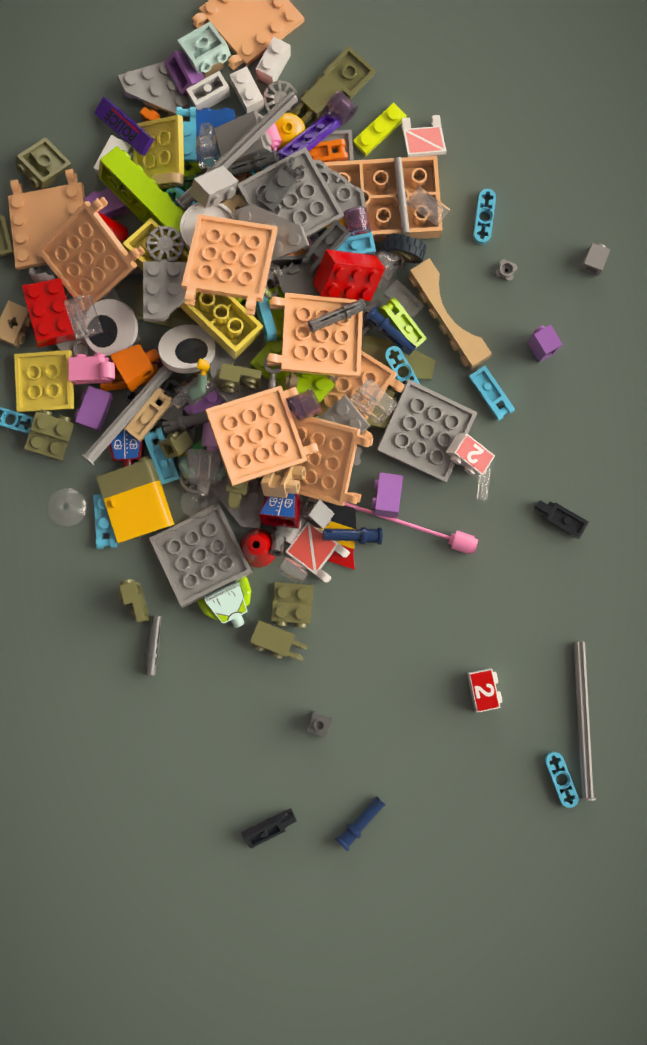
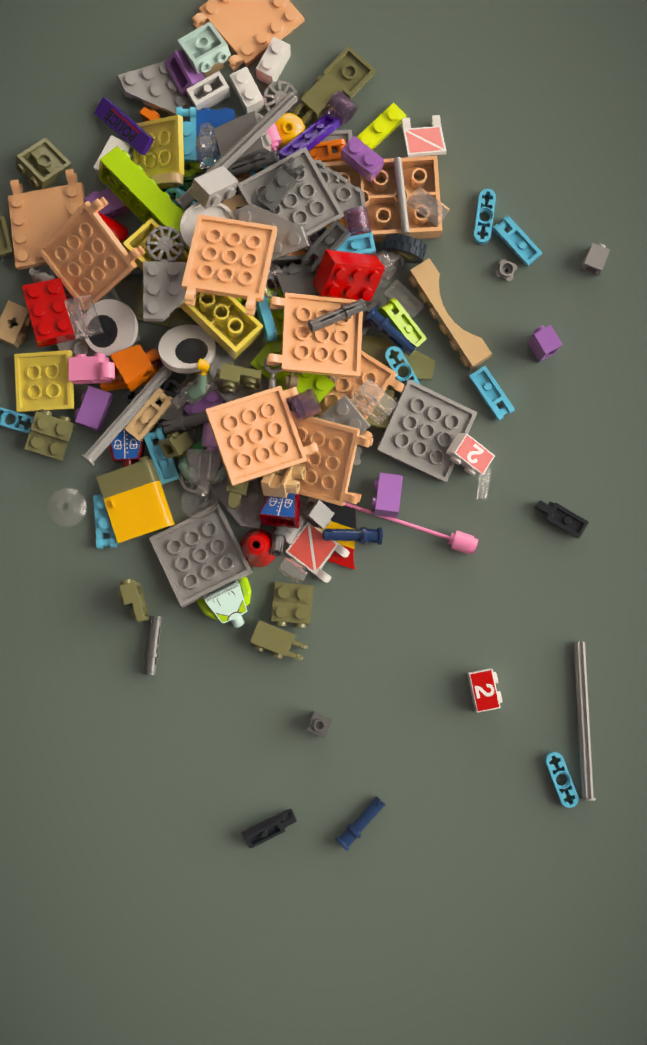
(362, 158): none -> medium lavender brick
(517, 241): none -> medium azure plate

